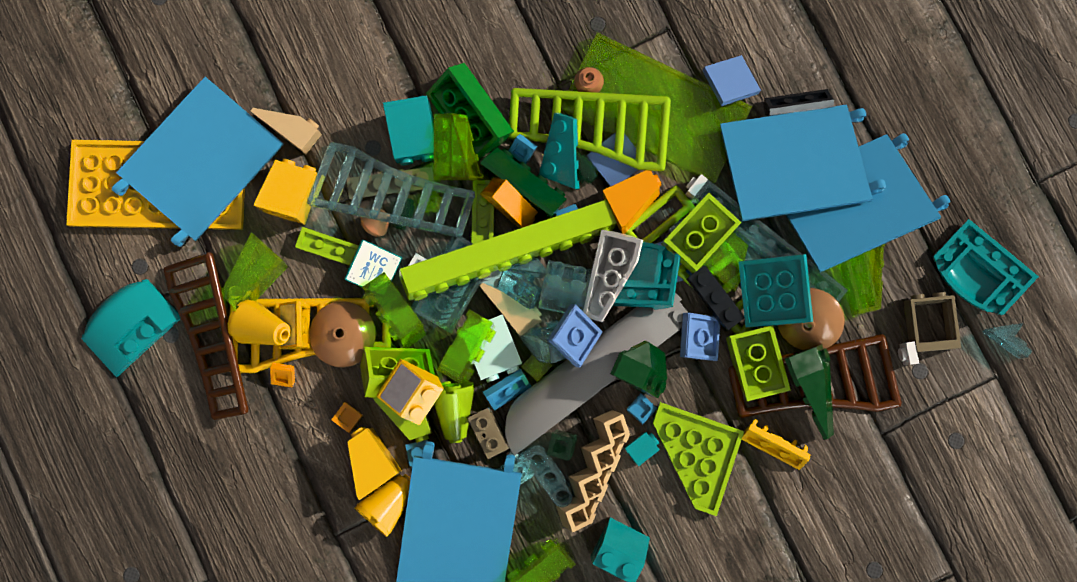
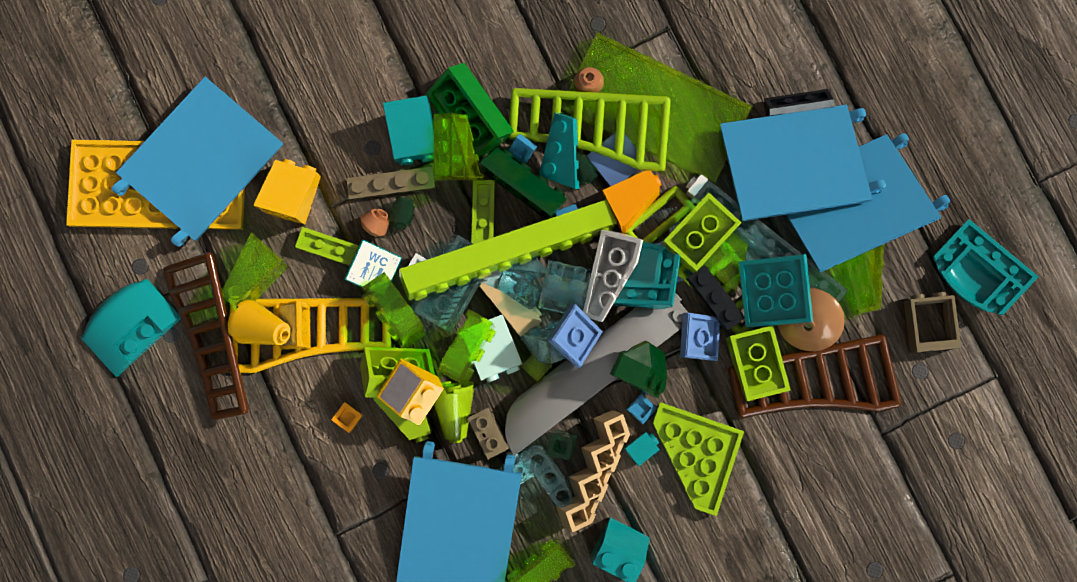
(282, 375): light orange plate -> none
(293, 128): tan slope -> none
(357, 328): medium nougat dish -> none
(370, 462): yellow slope -> none
(386, 504): yellow cone -> none
(389, 172): clear light blue bar -> none
(415, 449): dark azure plate -> none
(435, 205): clear neon green plant -> none
(507, 389): dark azure plate -> none
(509, 202): light orange slope -> none
(731, 80): medium blue tile -> none
(776, 446): yellow plate -> none
(812, 372): dark green wedge -> none
(908, 353): white plate -> none
(1005, 338): clear light blue slope -> none

